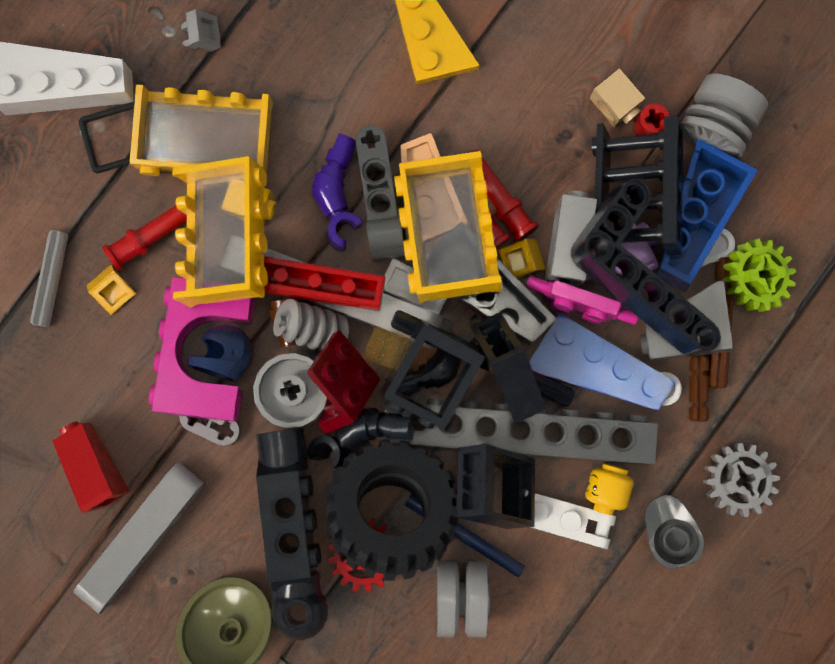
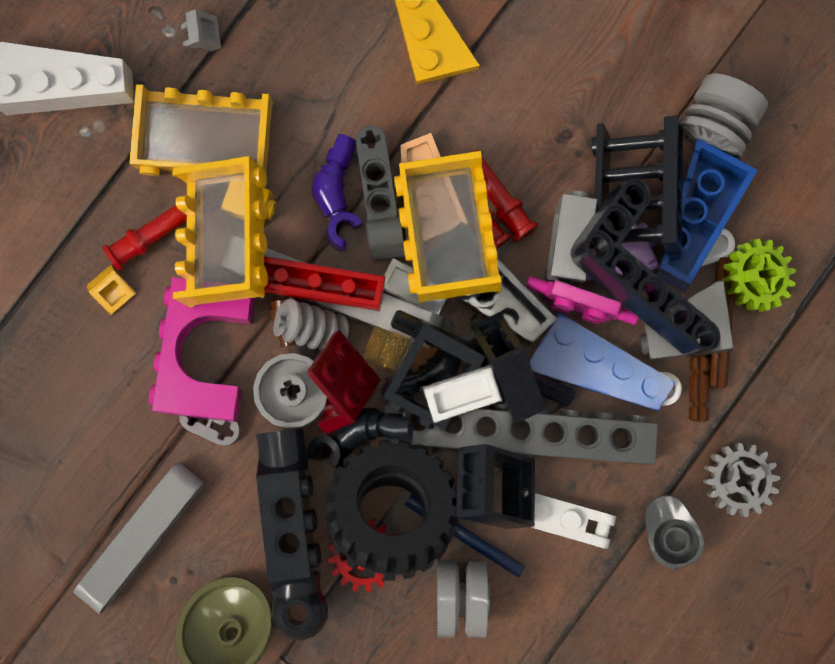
(49, 278): light grey axle -> none
(88, 467): red slope -> none
(98, 169): black piece -> none
(227, 353): dark blue helmet -> none
(462, 393): none -> white tile
(522, 258): yellow slope -> none
(609, 488): yellow head -> none
(618, 99): tan brick -> none
(650, 120): red piece -> none

